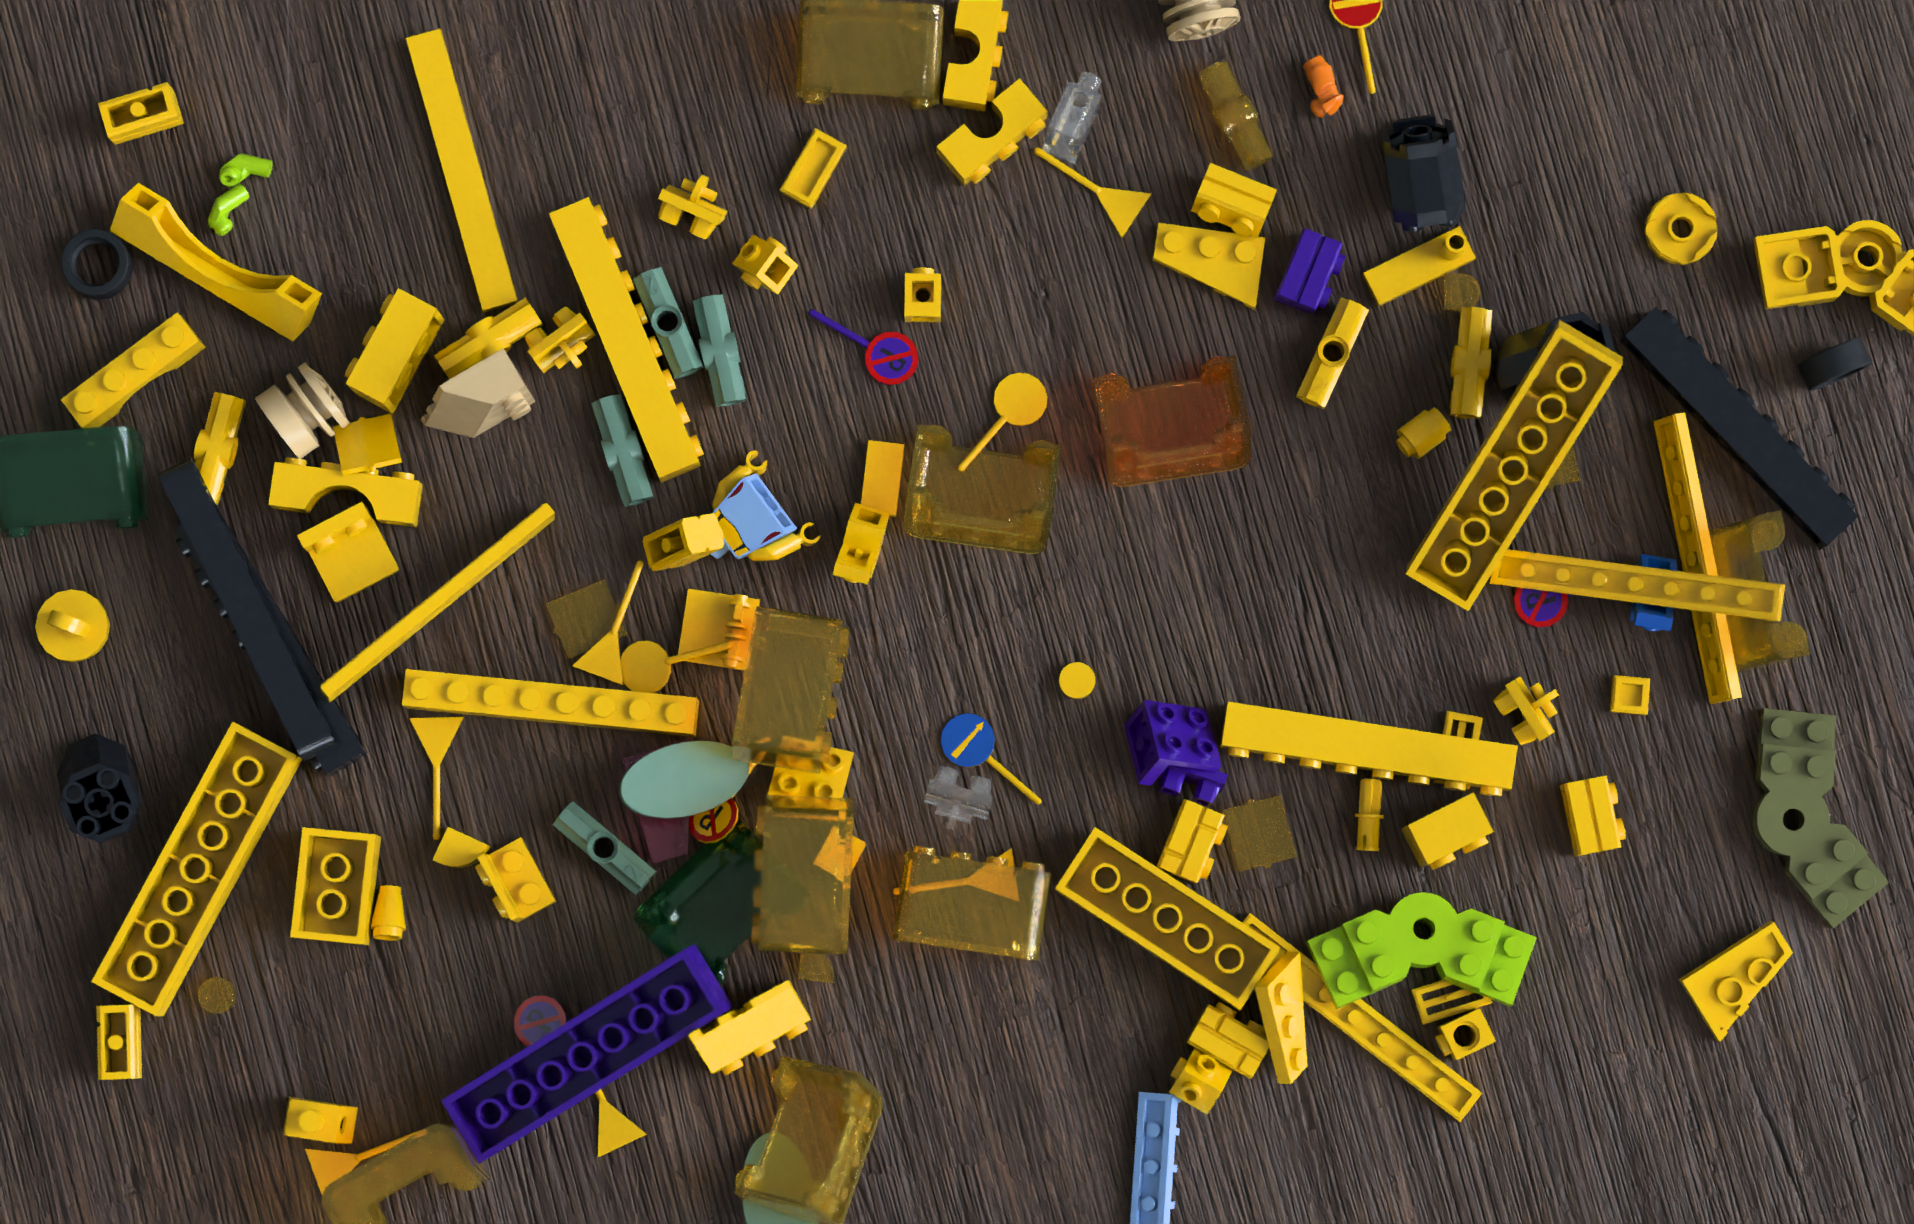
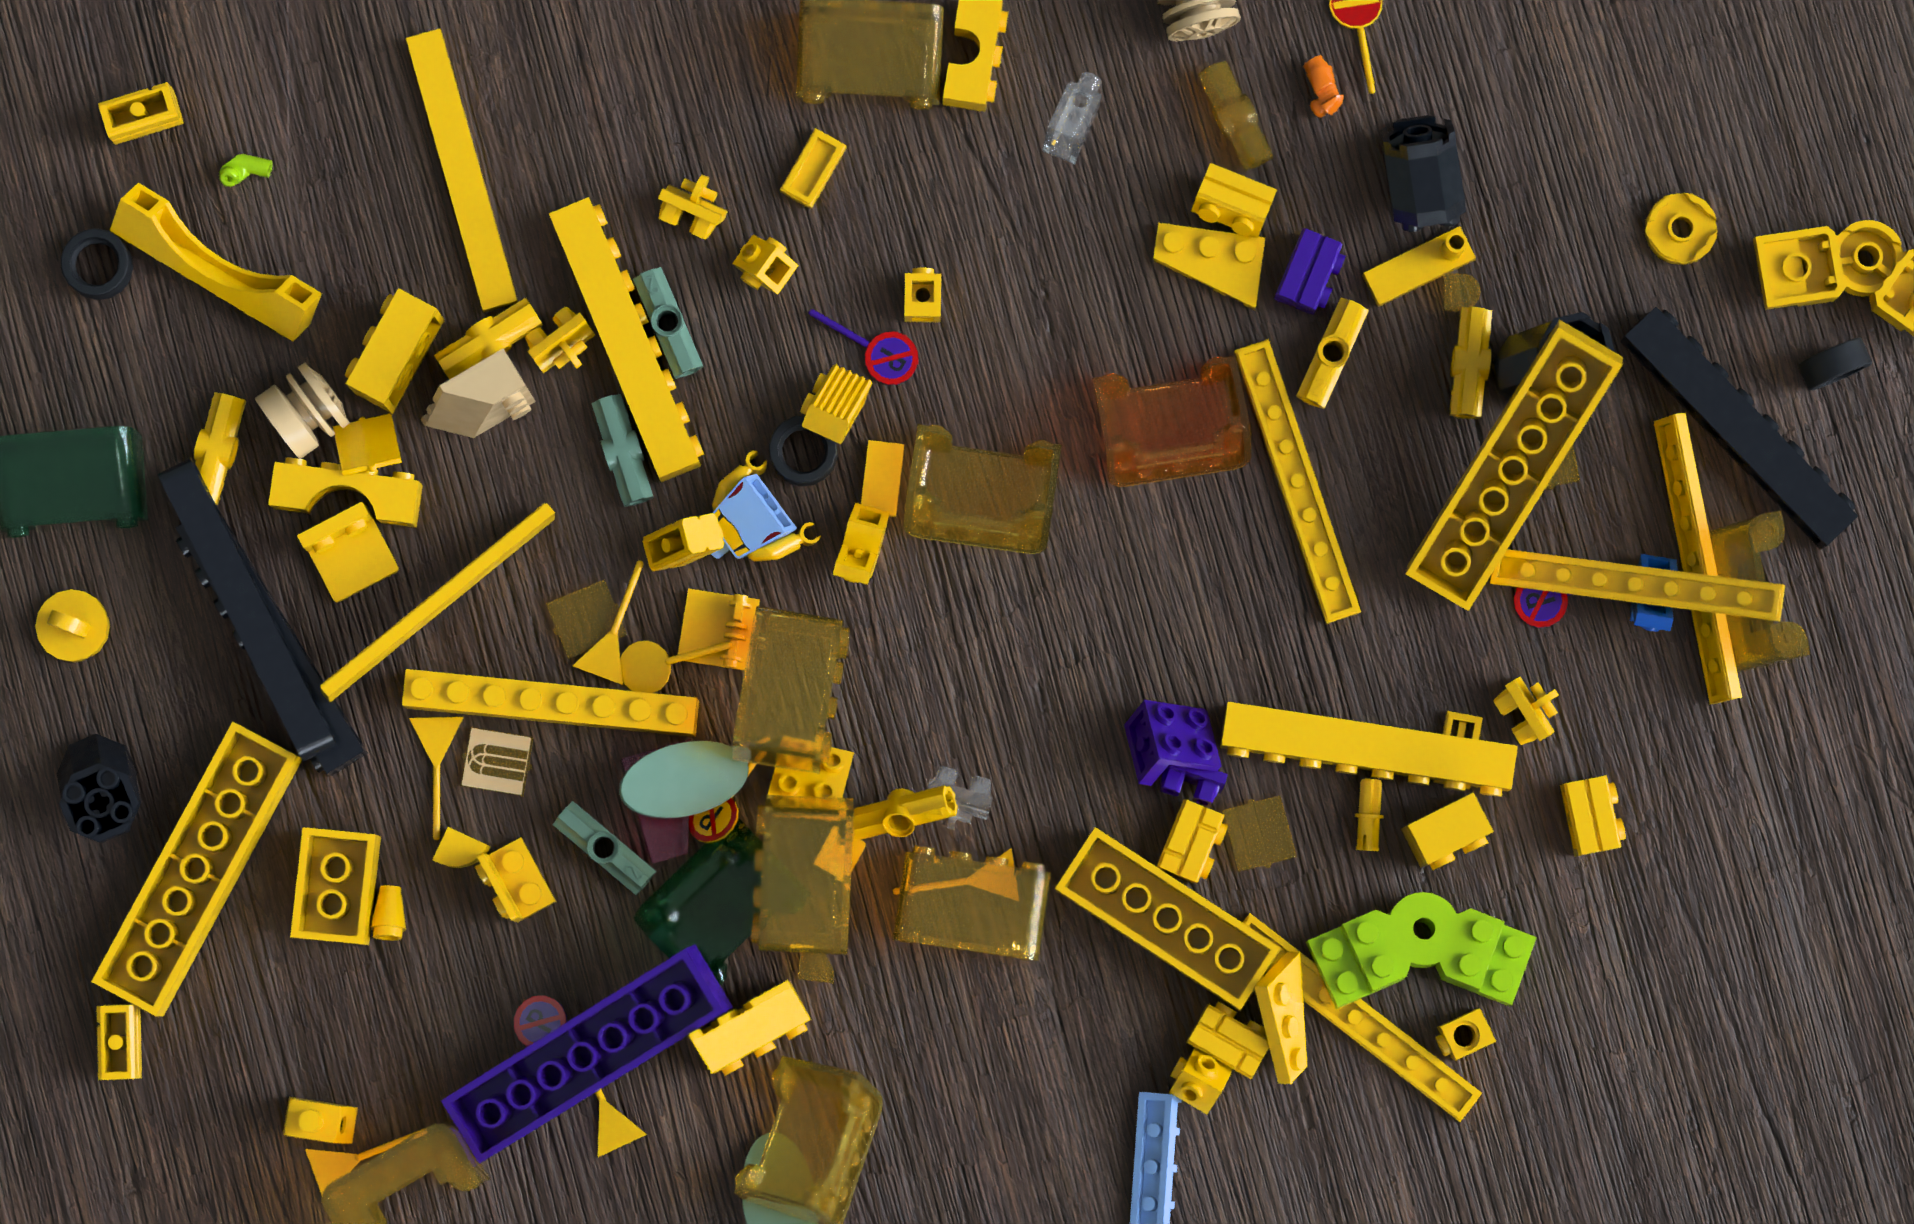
(153, 355): yellow arch -> none
(217, 995): clear yellow tile -> none
(222, 206): lime arm -> none
(497, 761): none -> piece
(719, 350): sand green piece -> none
(788, 474): none -> black tyre
(835, 404): none -> yellow brick
(903, 812): none -> yellow piece
(970, 741): blue piece -> none
(971, 155): yellow arch -> none
(1017, 400): yellow piece -> none
(1077, 680): yellow tile -> none
(1120, 205): yellow piece -> none
(1297, 481): none -> yellow tile
(1422, 433): yellow brick -> none
(1422, 1005): yellow tile -> none
(1630, 695): yellow tile -> none
(1734, 977): yellow wing -> none
(1821, 857): olive plate -> none

